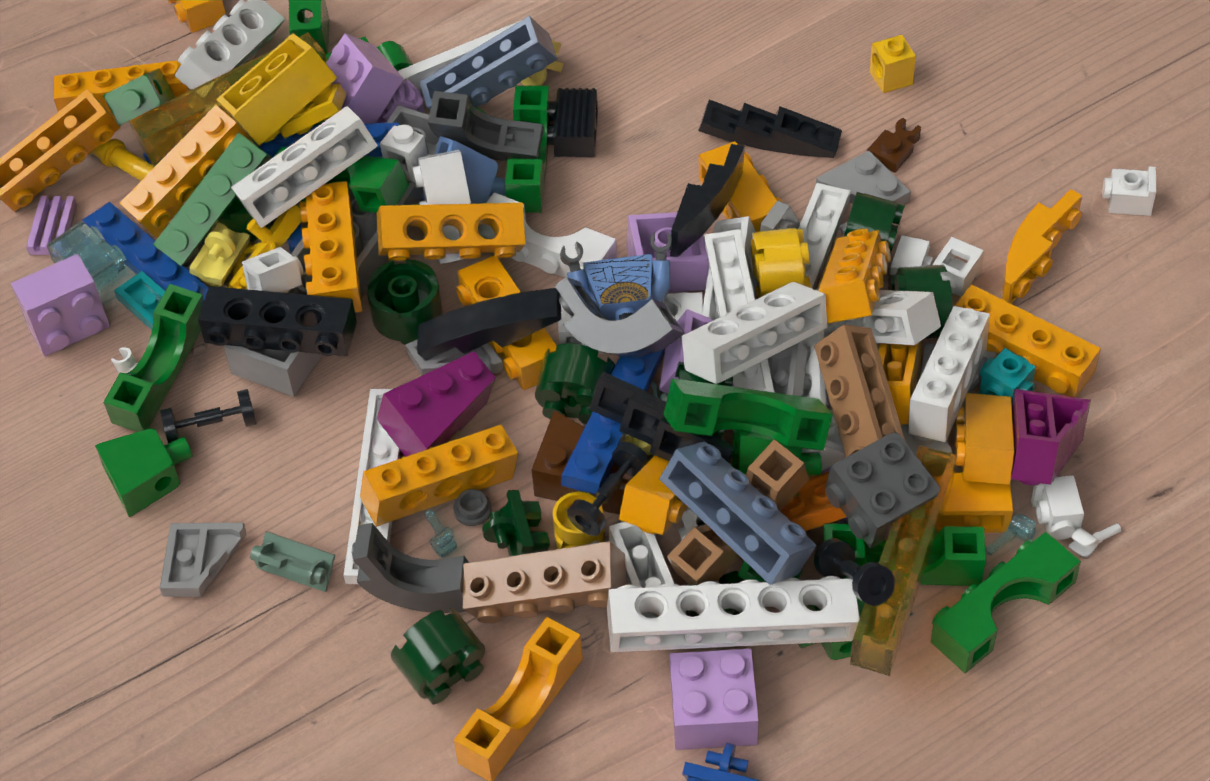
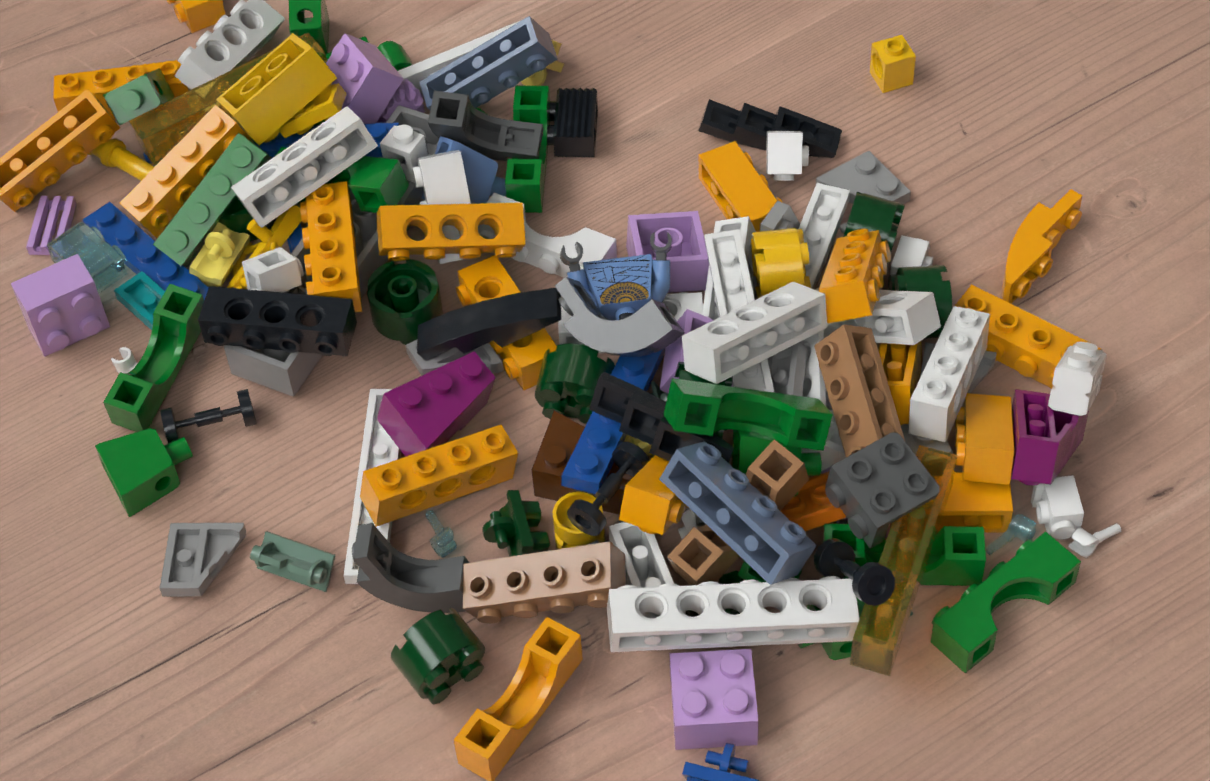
(472, 508): dark grey plate -> none
(705, 203): black slope -> none
(785, 154): none -> white brick
(895, 147): reddish brown plate -> none
(959, 272): white brick -> none
(1006, 374): teal brick -> none
(1077, 379): none -> white brick
(1130, 191): white brick -> none

